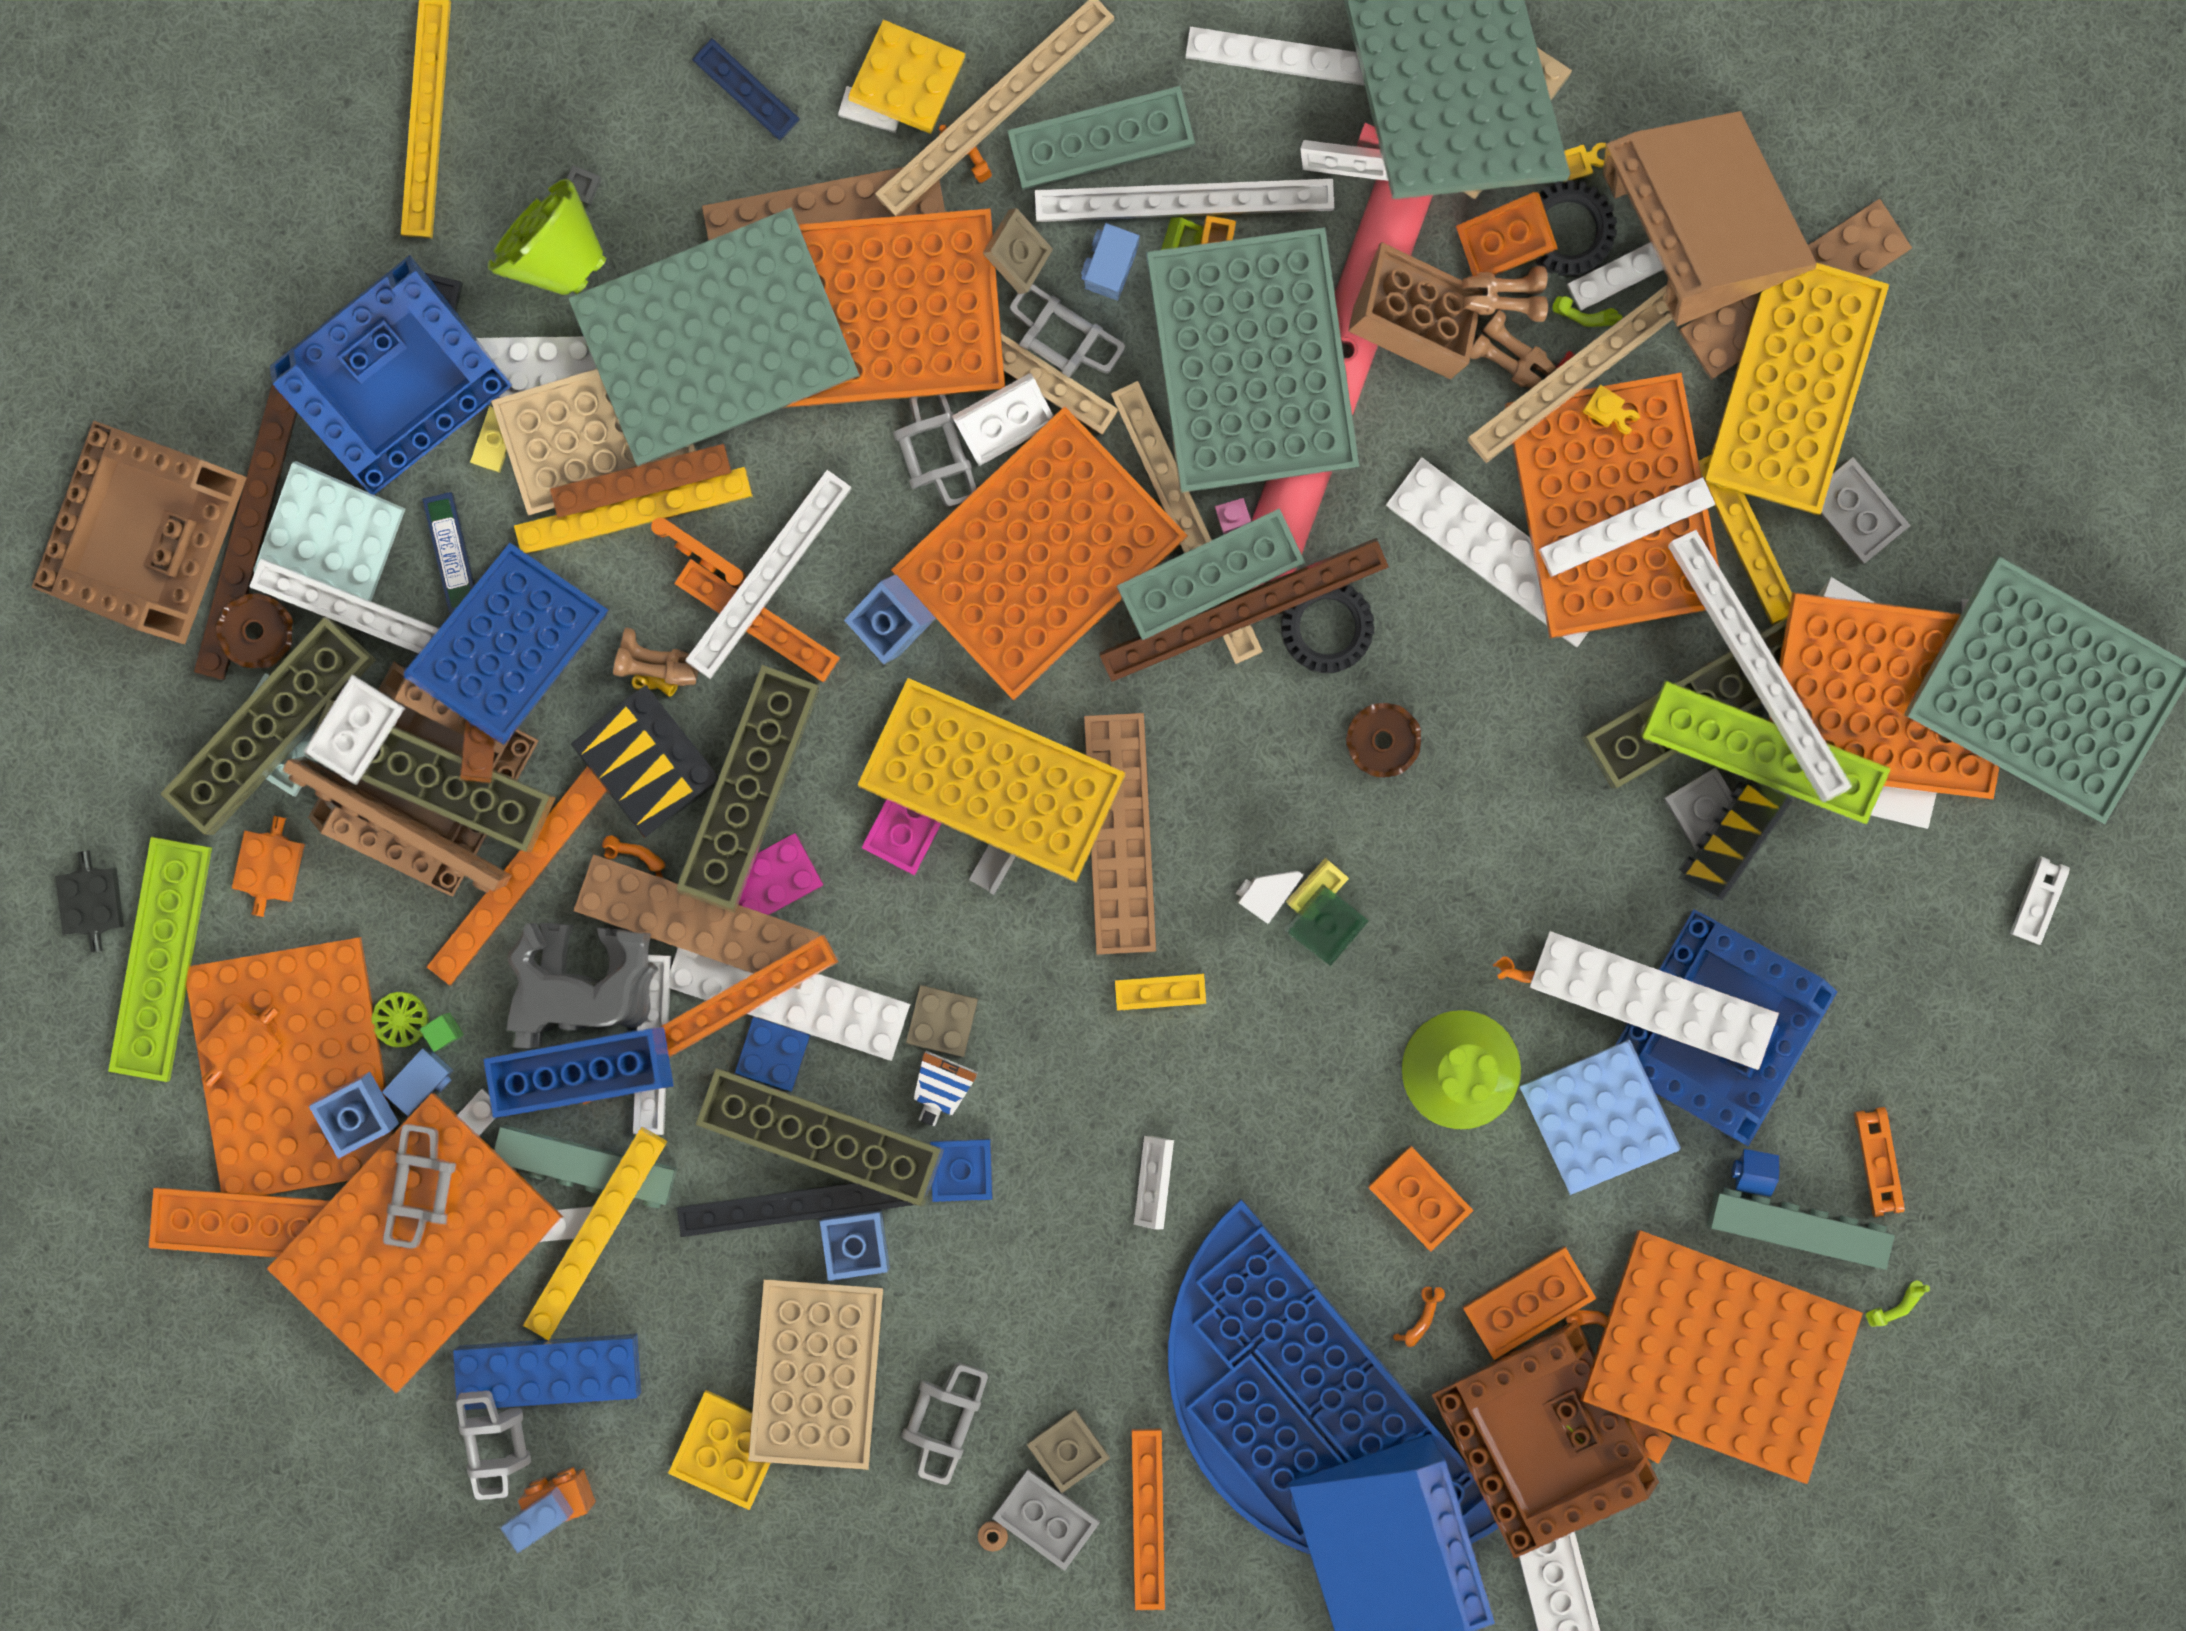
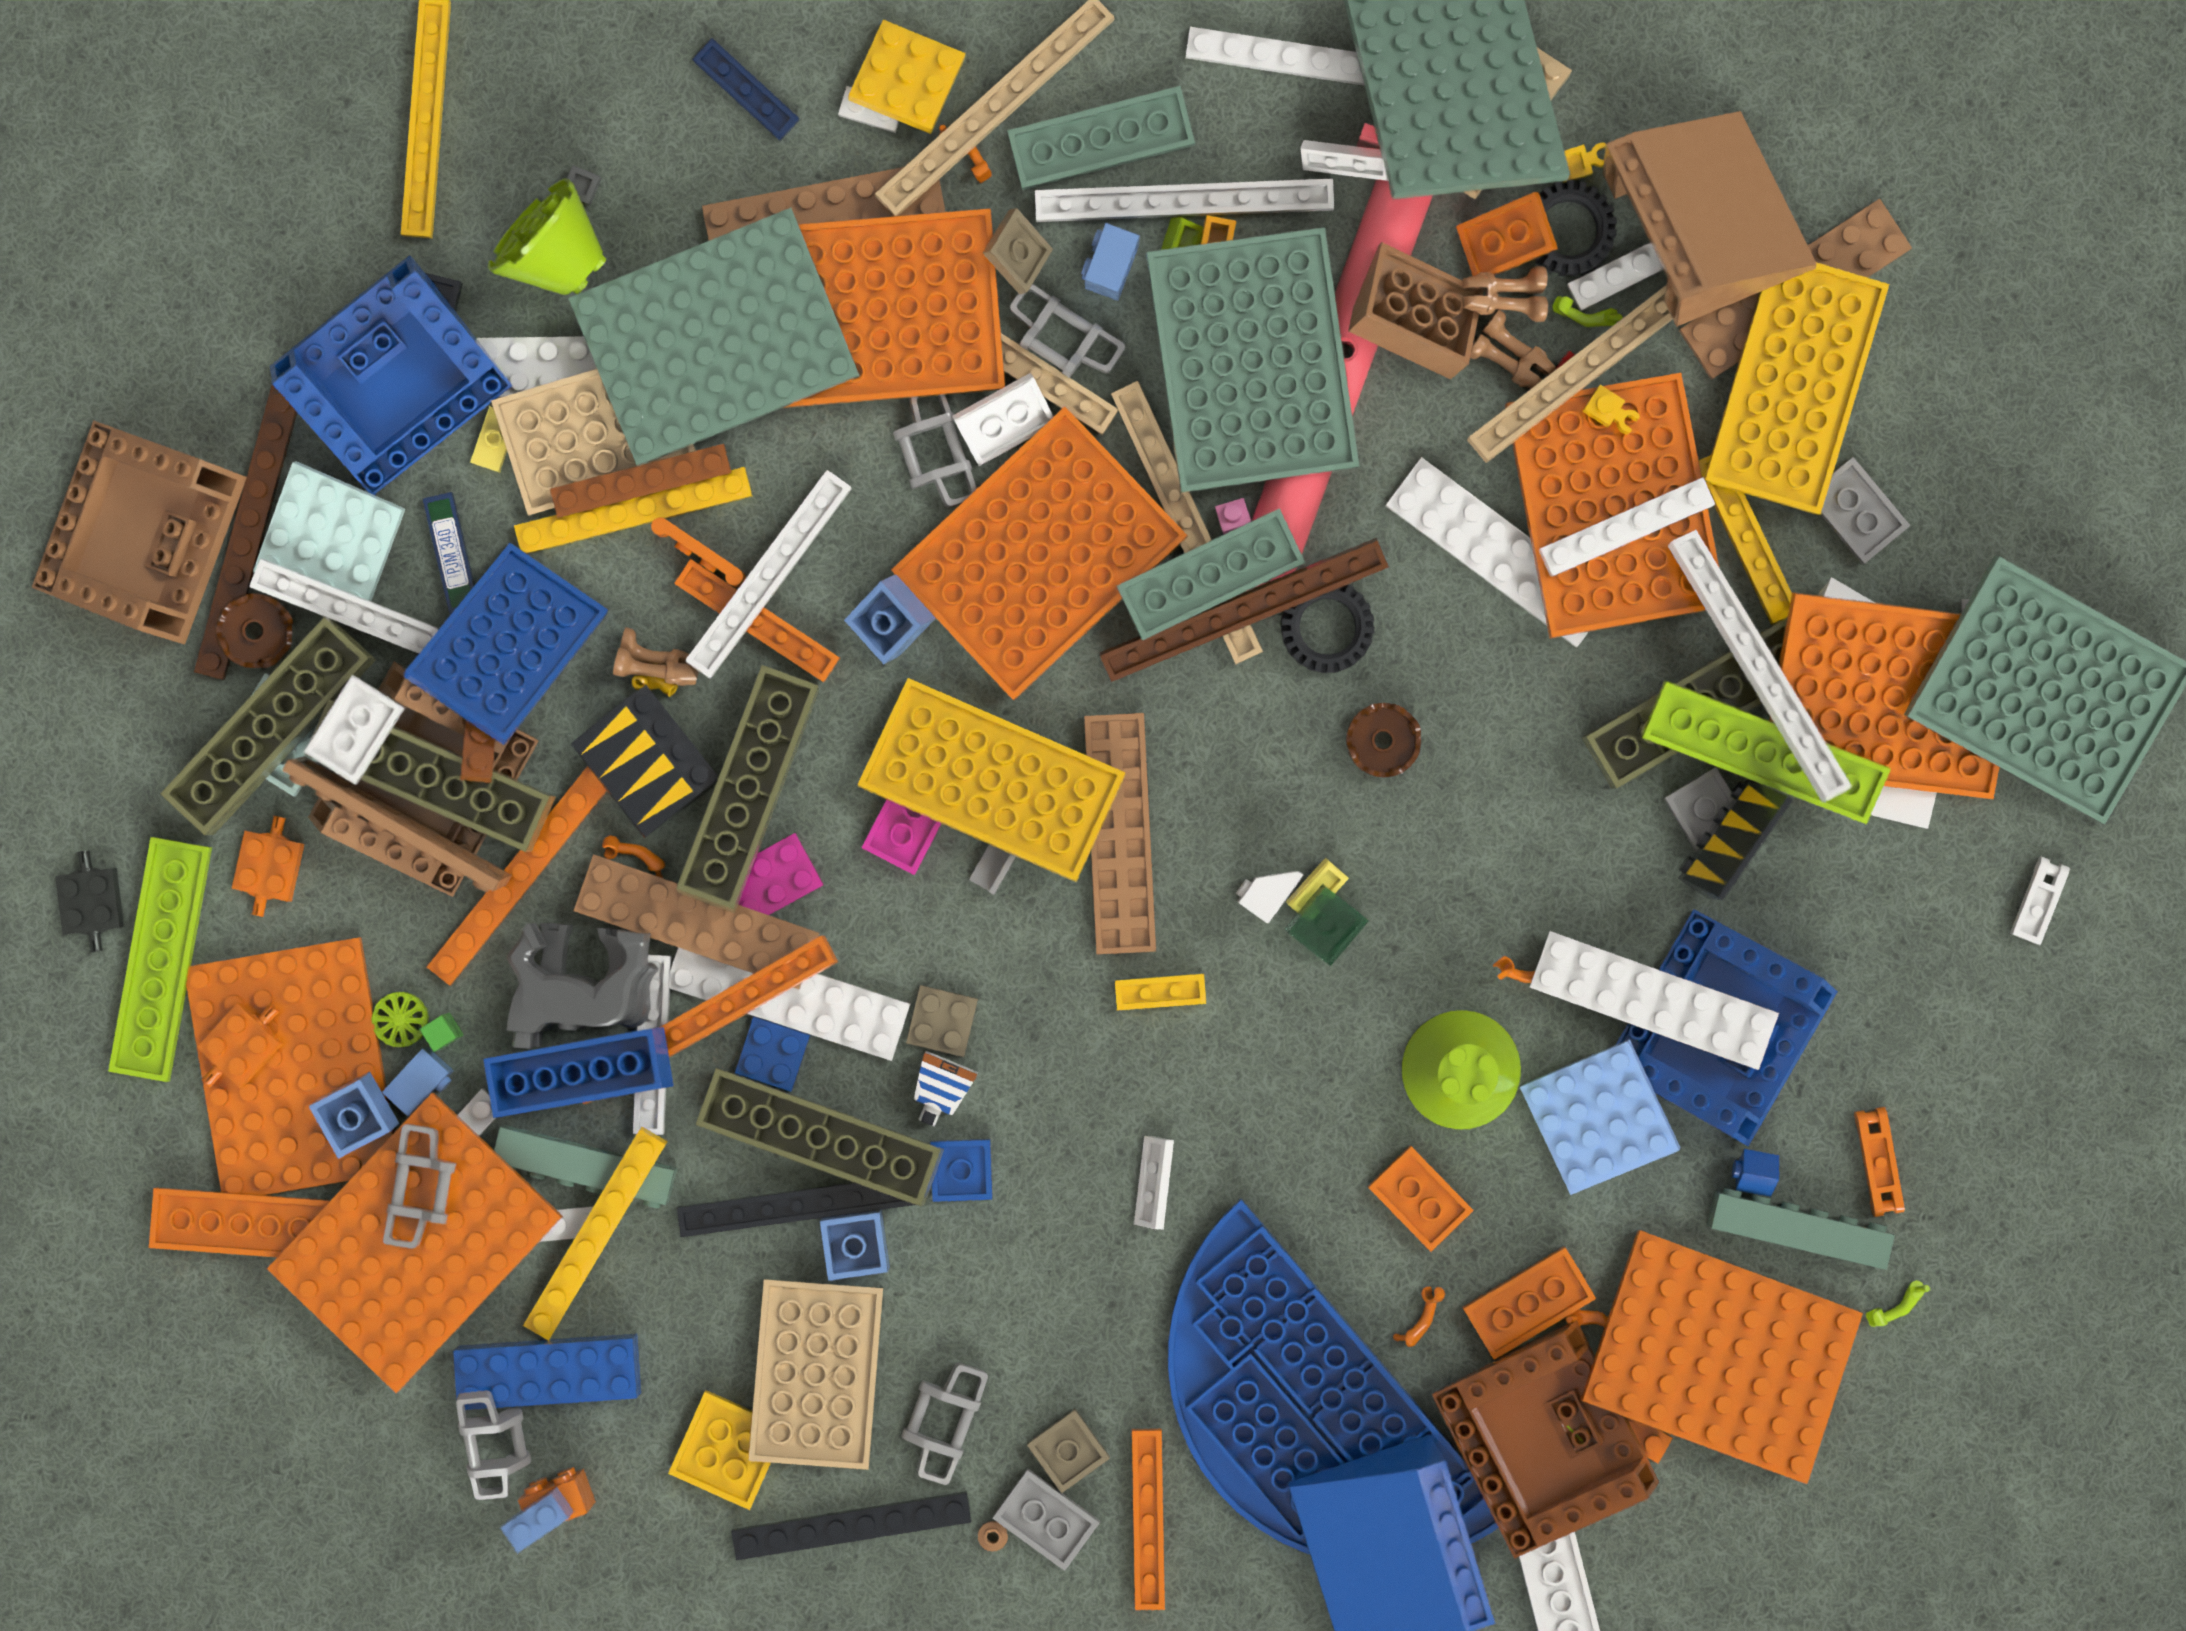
(851, 1525): none -> black plate

